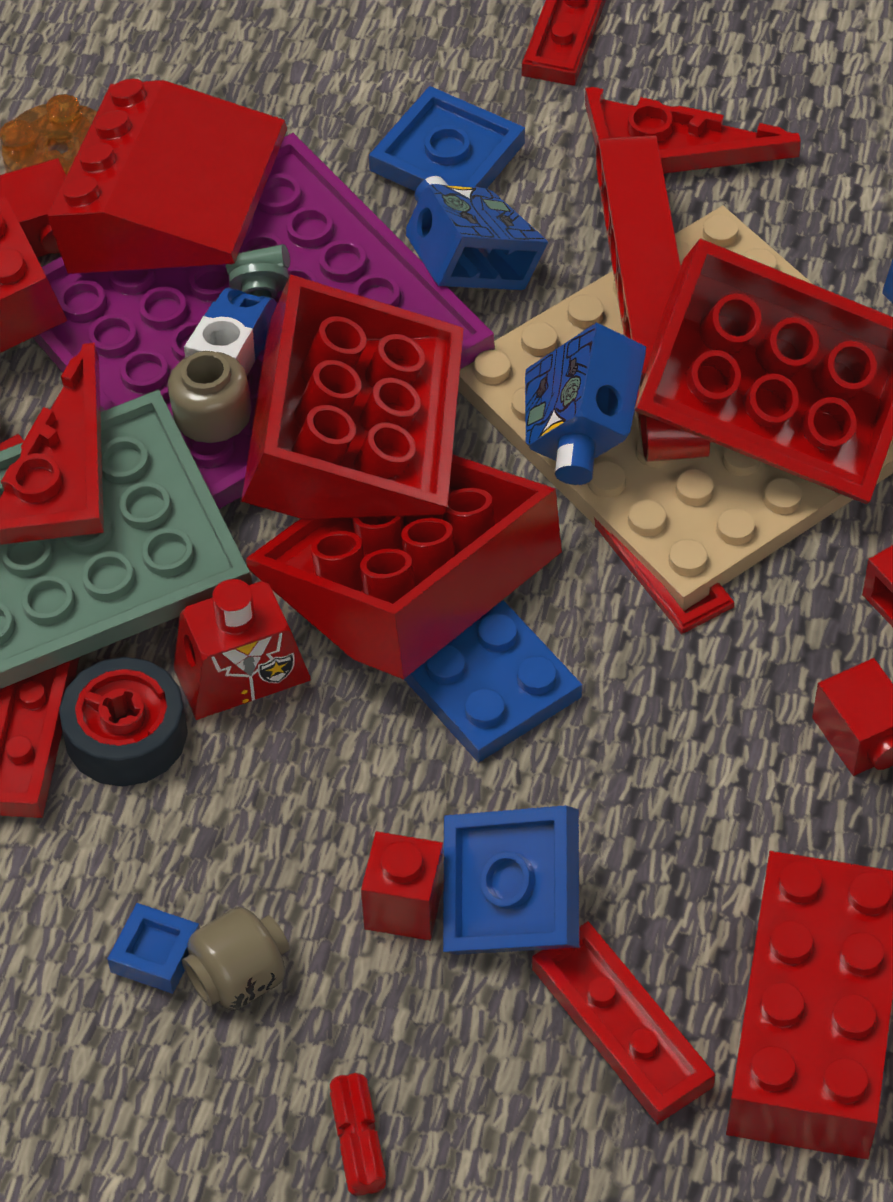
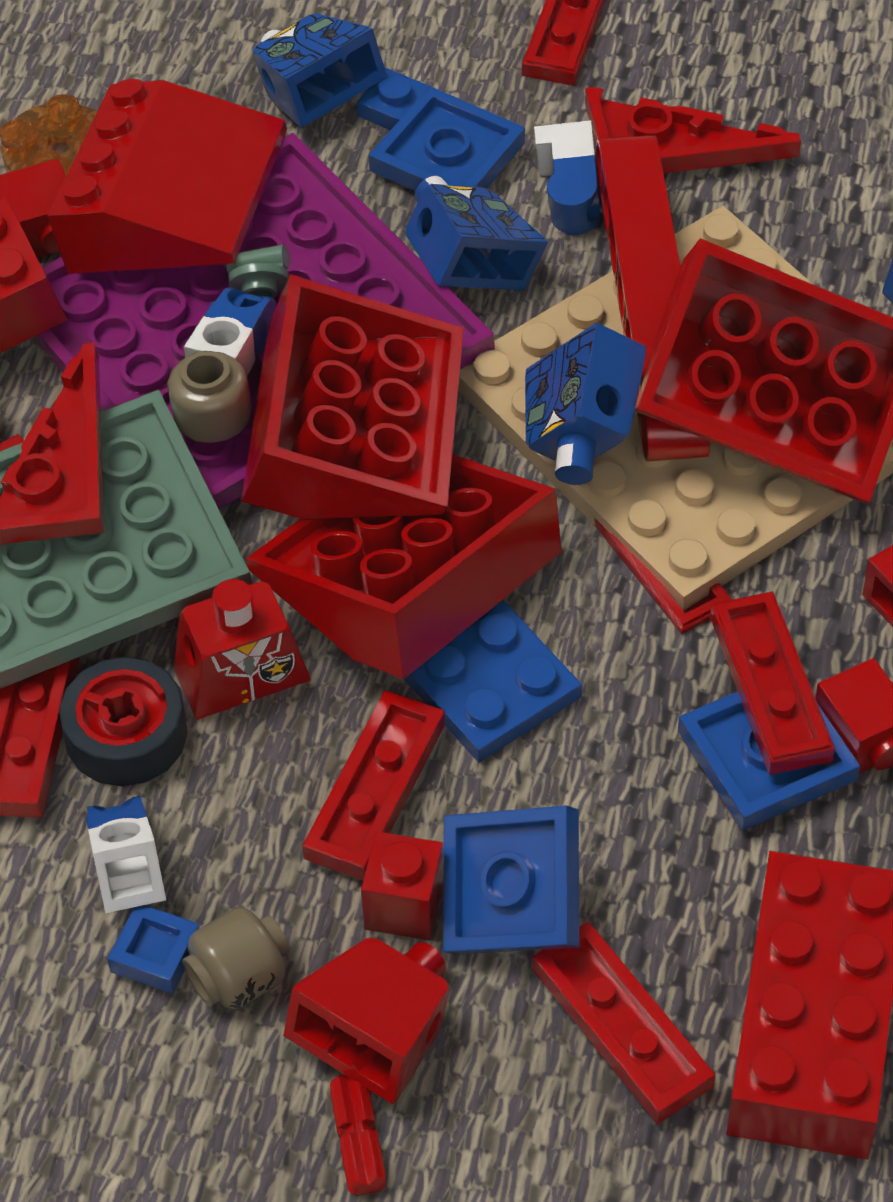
(125, 855): none -> white leg
(317, 65): none -> blue torso
(372, 1013): none -> red torso
(374, 783): none -> red plate
(389, 99): none -> blue plate
(569, 158): none -> blue leg
(732, 761): none -> blue plate
(771, 683): none -> red tile

